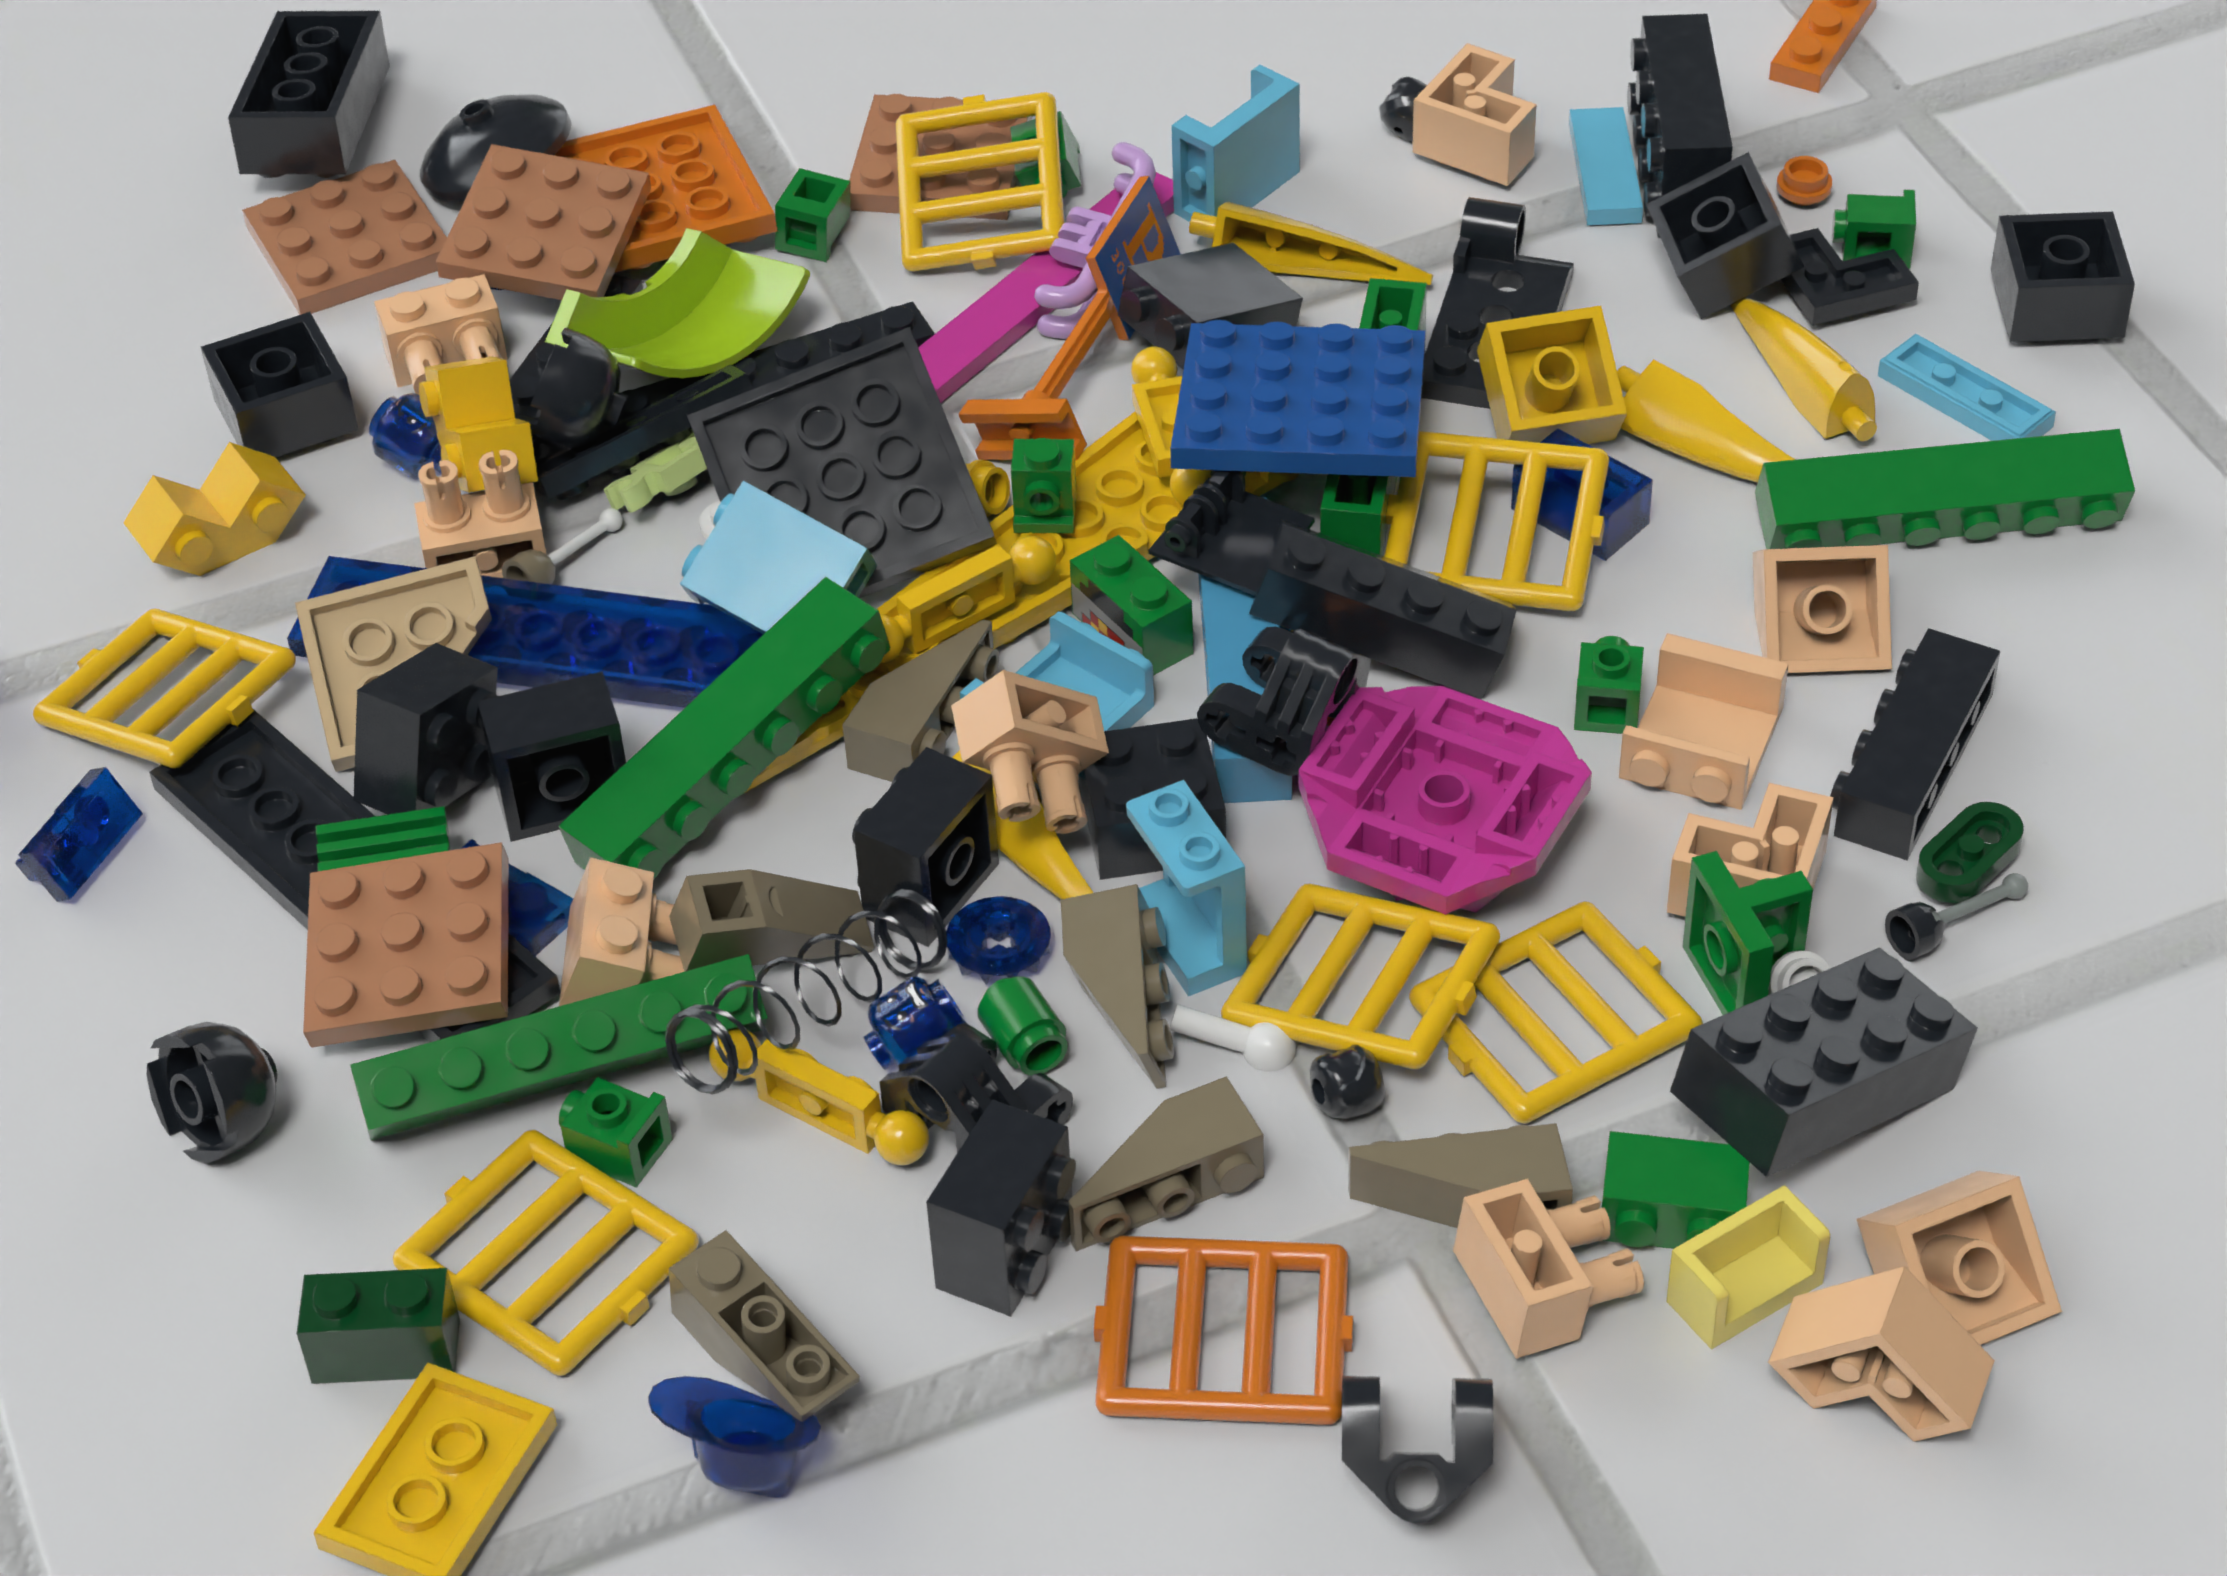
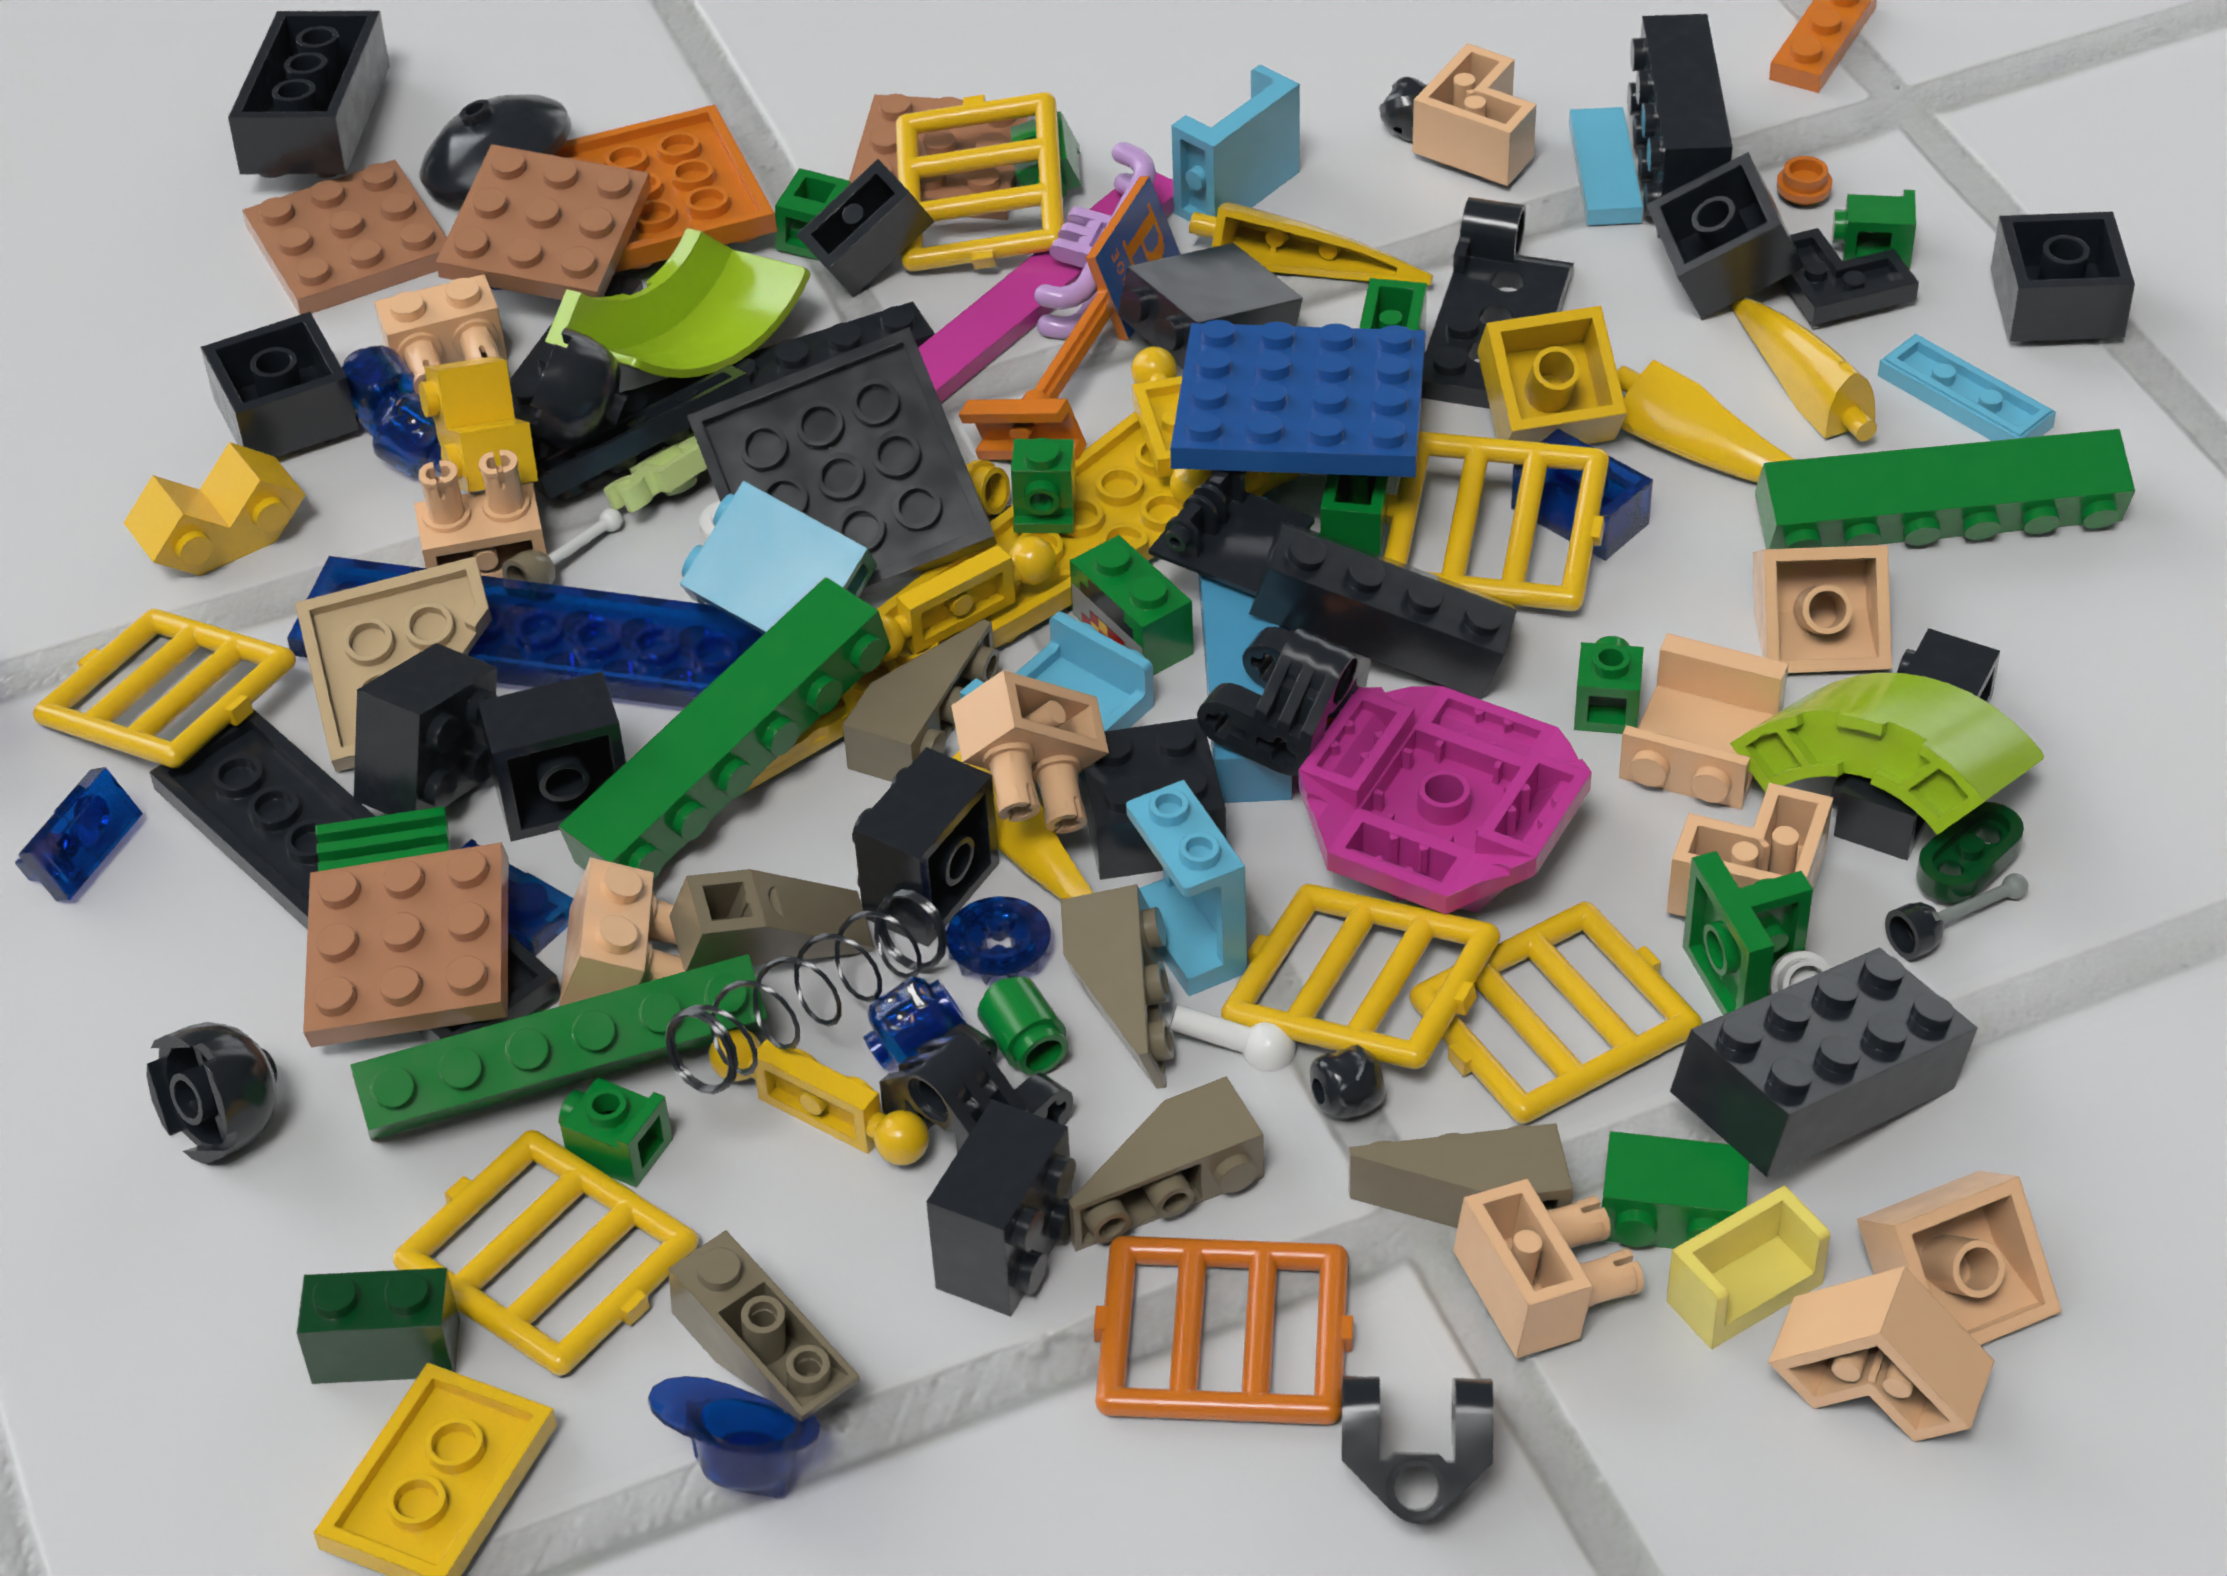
(375, 376): none -> clear blue head
(865, 227): none -> black brick
(1905, 733): none -> lime panel

